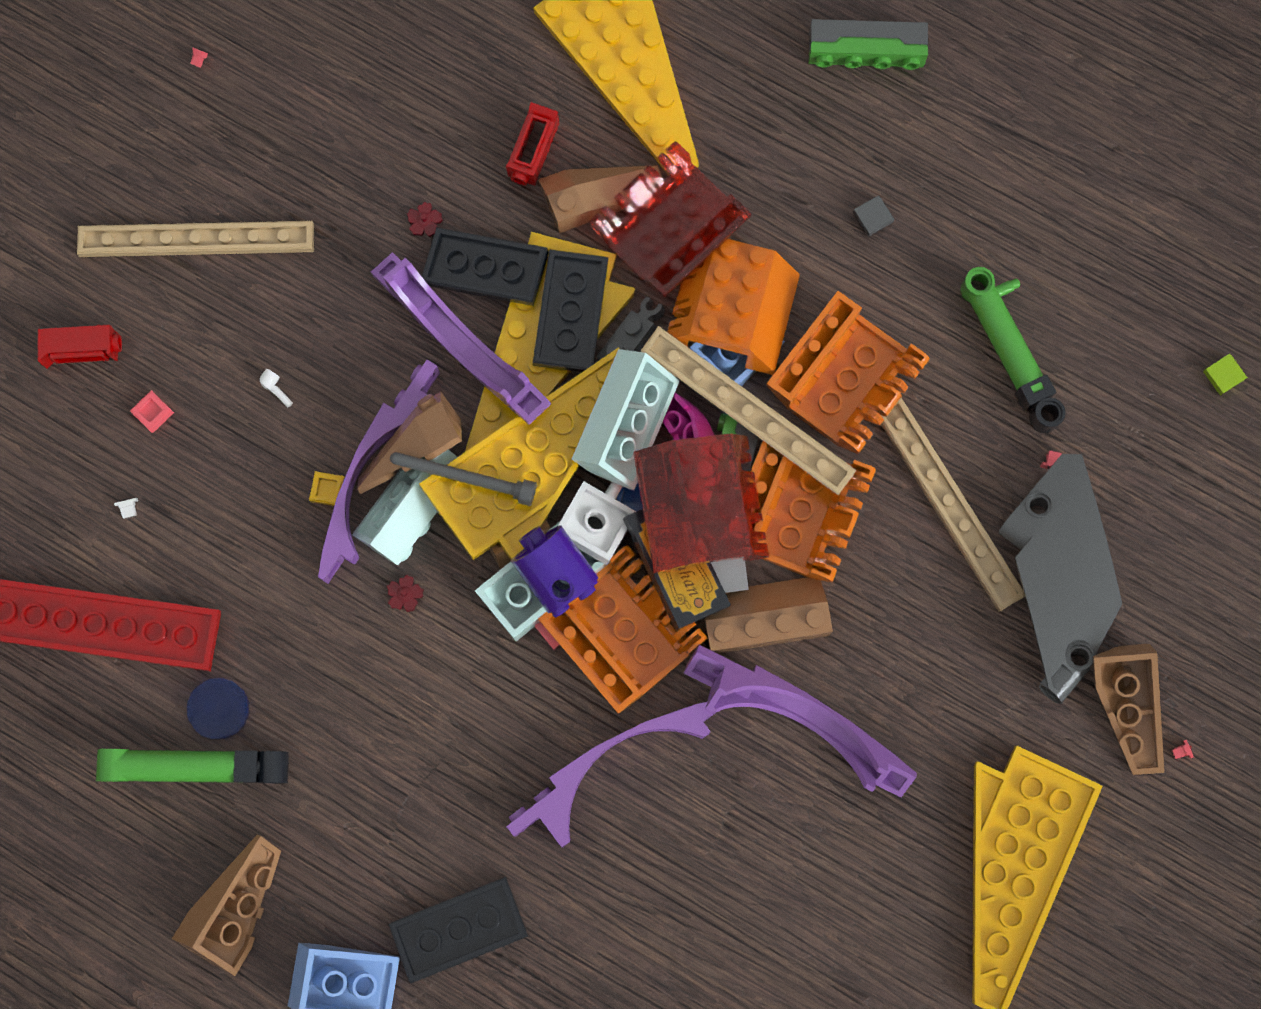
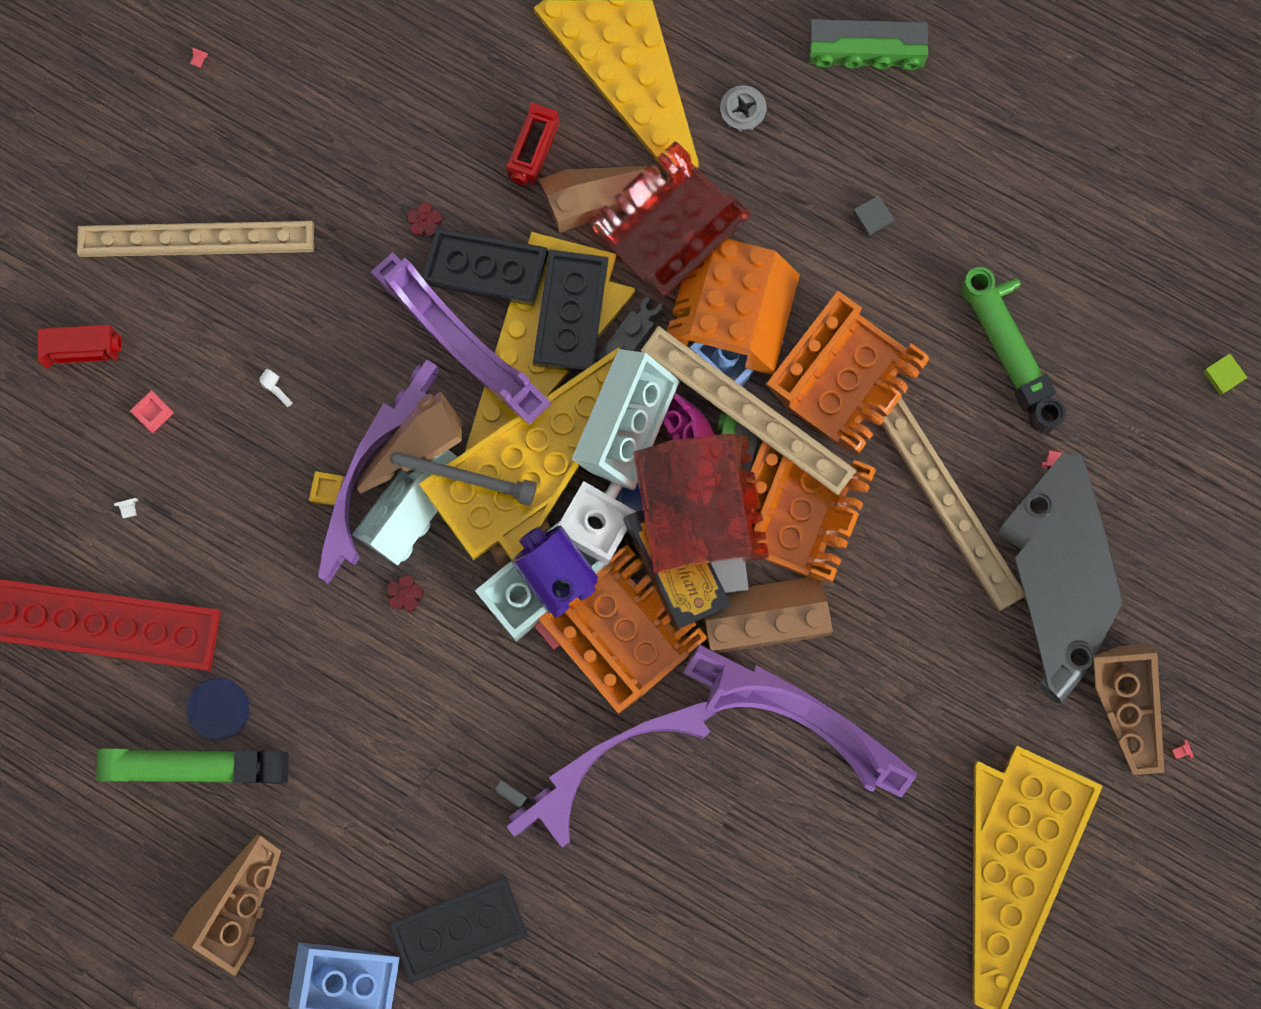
(511, 794): none -> dark grey tile
(749, 97): none -> light grey gear

